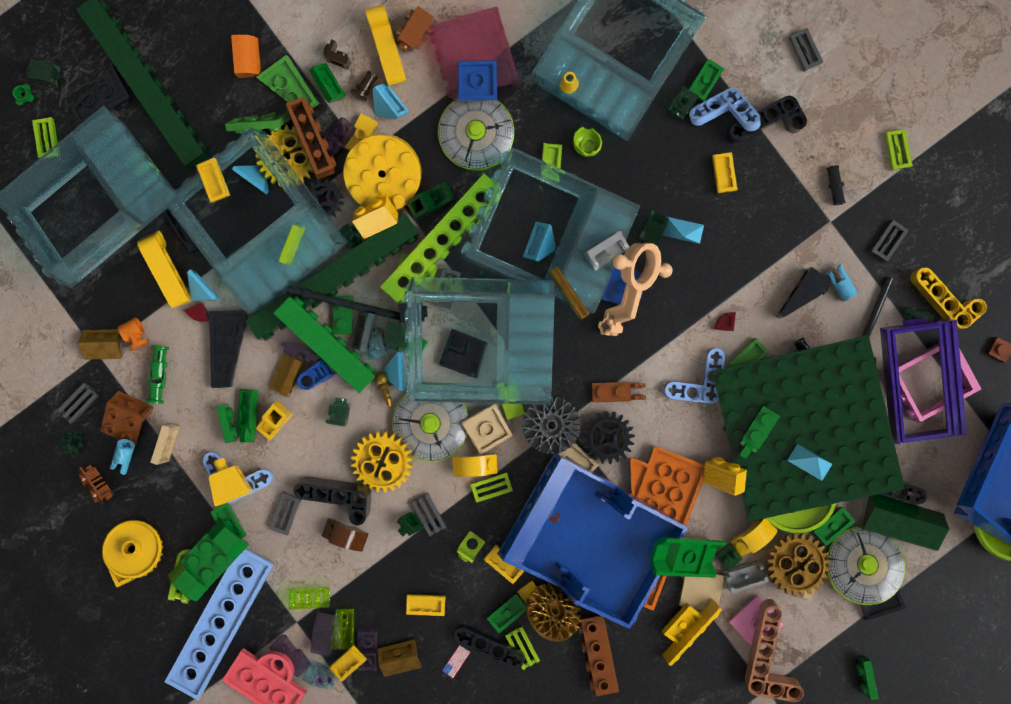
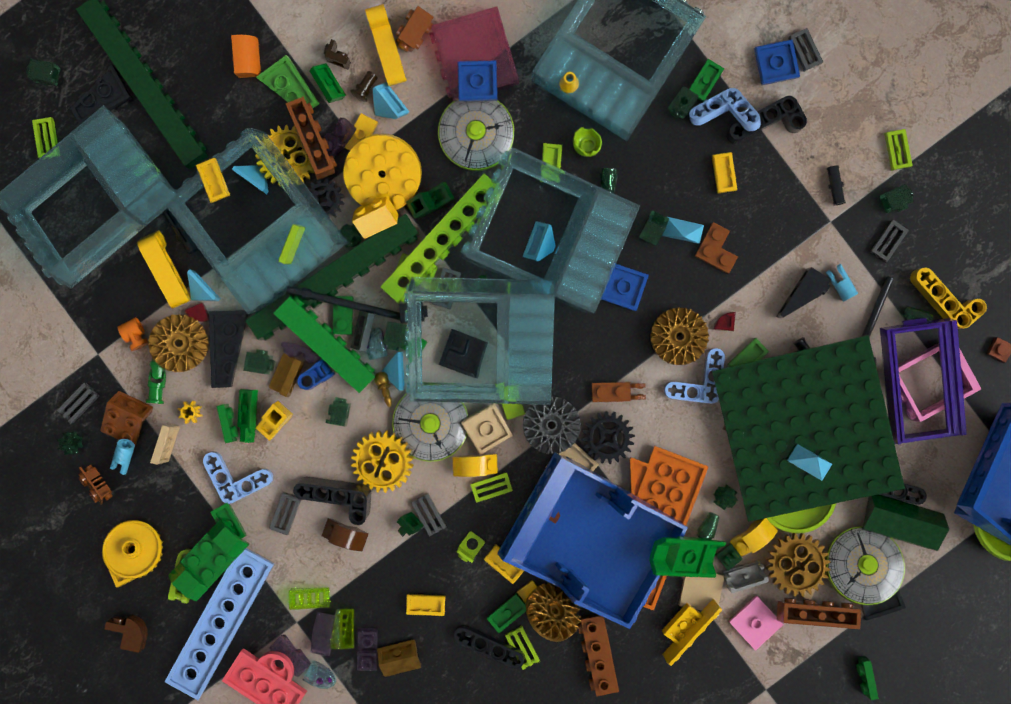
(17, 93): green plate -> none
(100, 344): pearl gold panel -> none
(133, 631): none -> reddish brown brick
(163, 346): none -> pearl gold wheel
(195, 409): none -> yellow gear
(228, 483): yellow torso -> none
(259, 362): none -> clear green brick
(269, 121): bright green wing -> none
(347, 663): yellow plate -> none
(456, 661): sticker -> none
(568, 292): pearl gold axle -> none
(606, 250): light grey hinge -> none
(609, 179): none -> clear green cone
(633, 288): light nougat piece -> none
(690, 326): none -> pearl gold wheel
(708, 526): none -> clear green cone
(712, 251): none -> dark orange plate
(725, 476): yellow brick -> none
(725, 497): none -> clear green gear
(758, 431): green hinge -> none
(765, 656): nougat beam -> none
(777, 62): none -> blue plate
(818, 614): none -> dark orange brick
(834, 526): green plate -> none
(897, 199): none -> clear green brick

